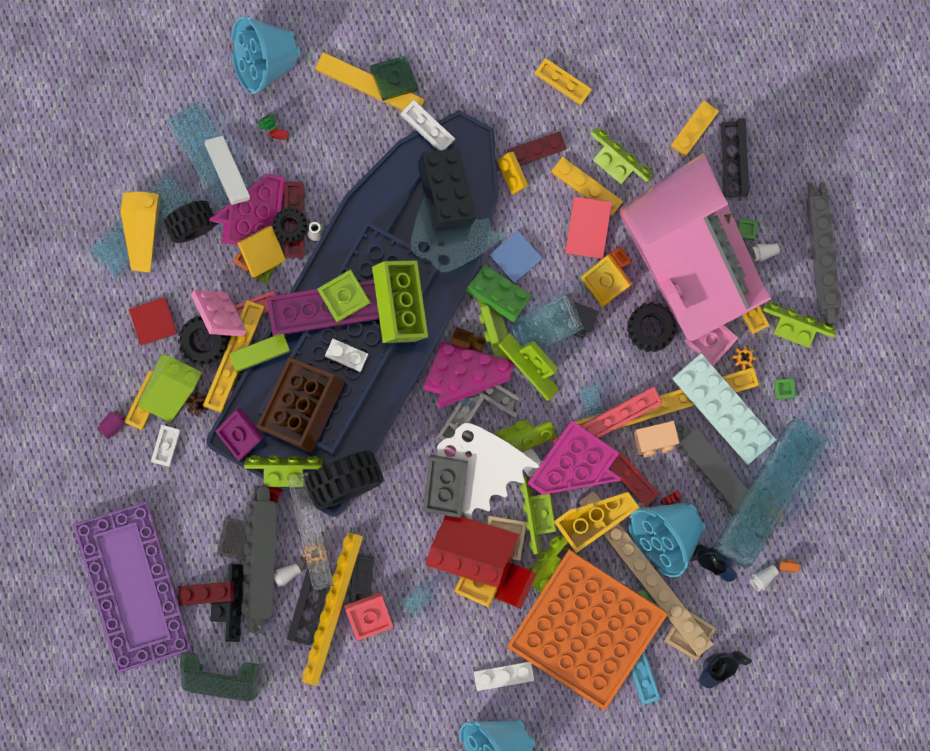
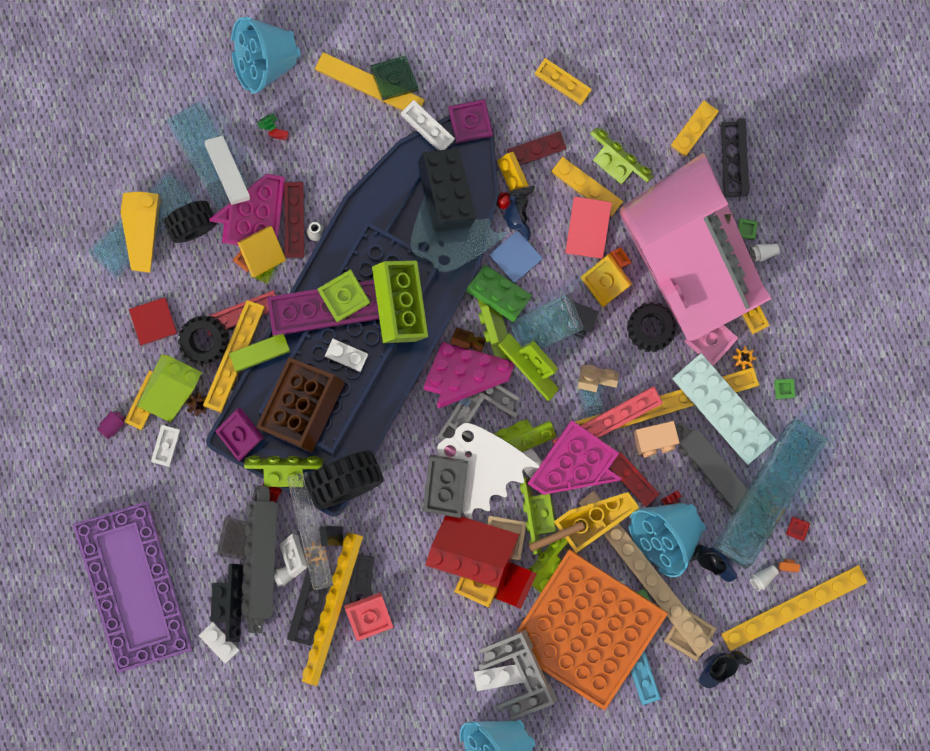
(206, 593): dark red plate -> none
(216, 641): none -> white plate
(218, 313): bright pink plate -> none
(241, 688): windscreen -> none
(289, 236): black tyre -> none
(293, 555): none -> white plate
(331, 535): none -> black tile
(416, 600): clear light blue brick -> none
(470, 121): none -> magenta tile
(503, 200): none -> red hinge
(515, 211): none -> hair
(519, 647): none -> light grey wedge
(556, 536): none -> medium nougat bar
(591, 376): none -> tan plate
(794, 608): none -> yellow plate
(797, 327): lime bracket -> none
(797, 528): none -> red tile
(823, 253): dark grey hinge -> none

